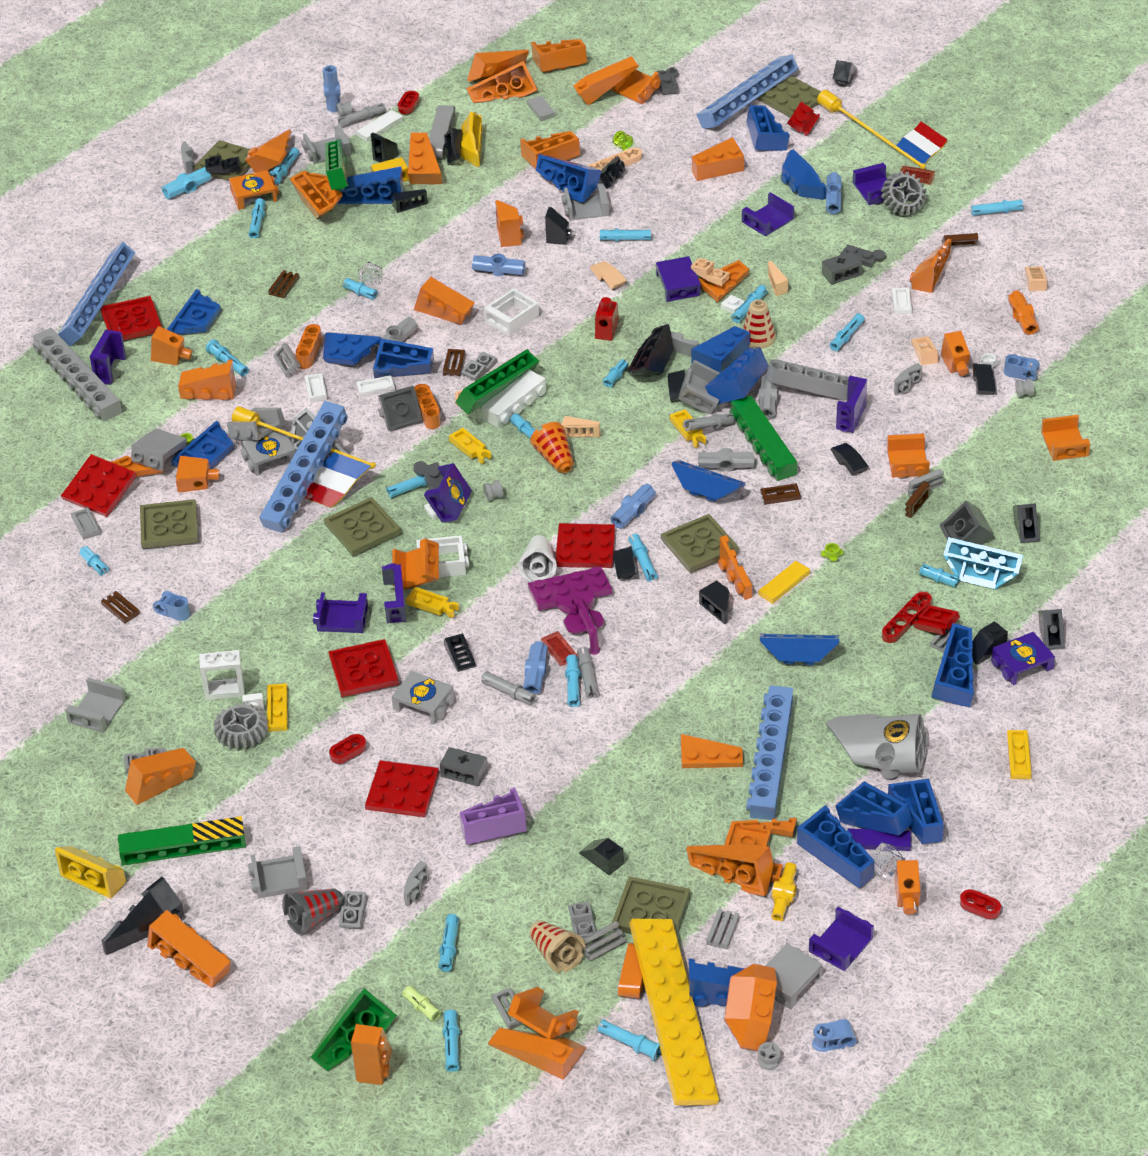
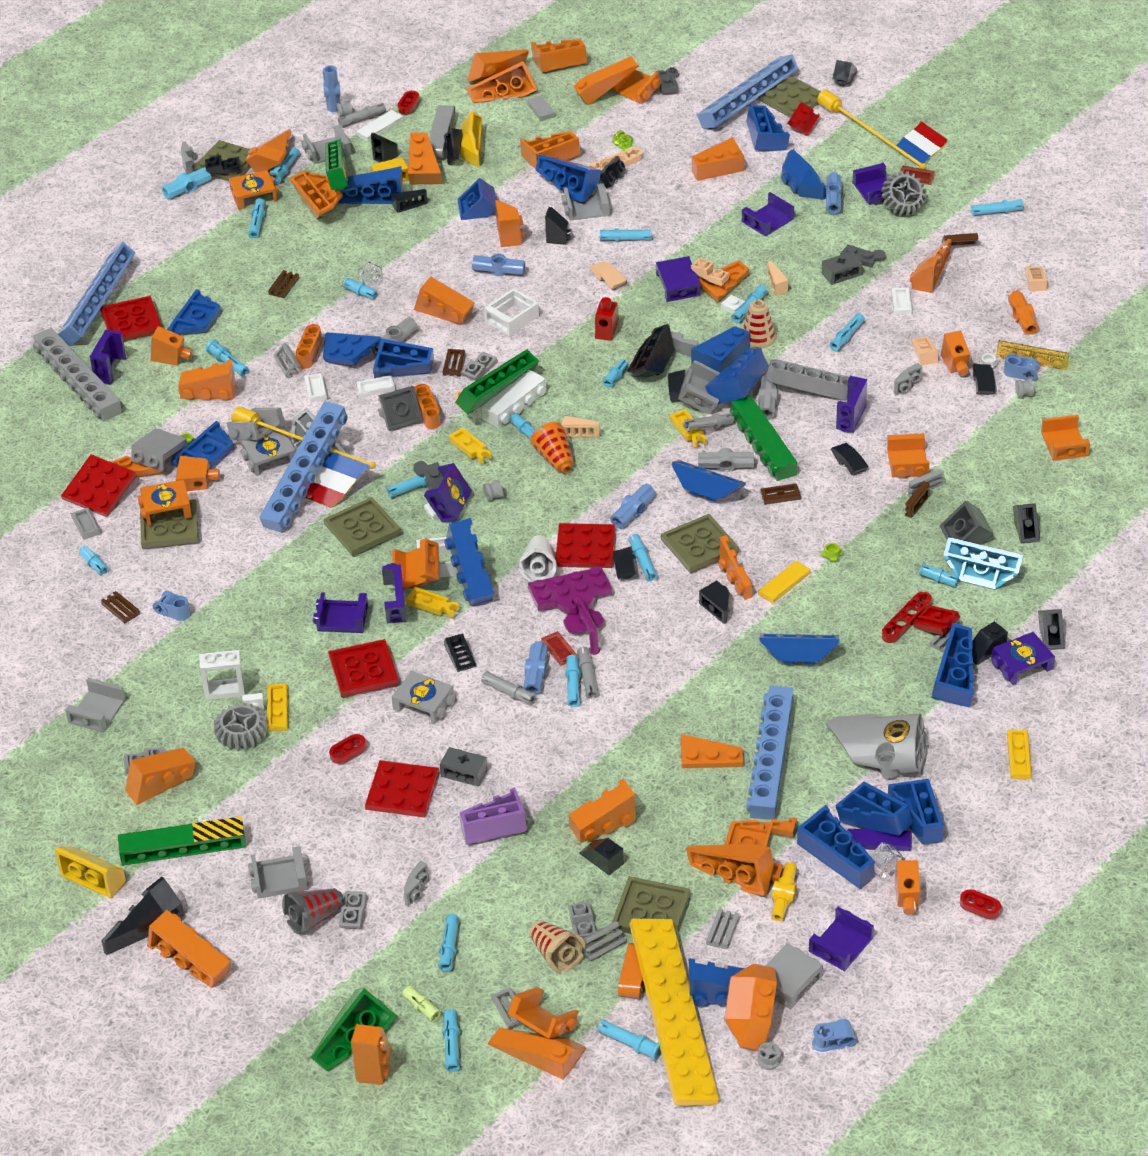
(164, 498): none -> orange panel
(468, 562): none -> blue wedge
(477, 201): none -> blue slope
(605, 814): none -> orange wedge
(1045, 356): none -> clear yellow plate

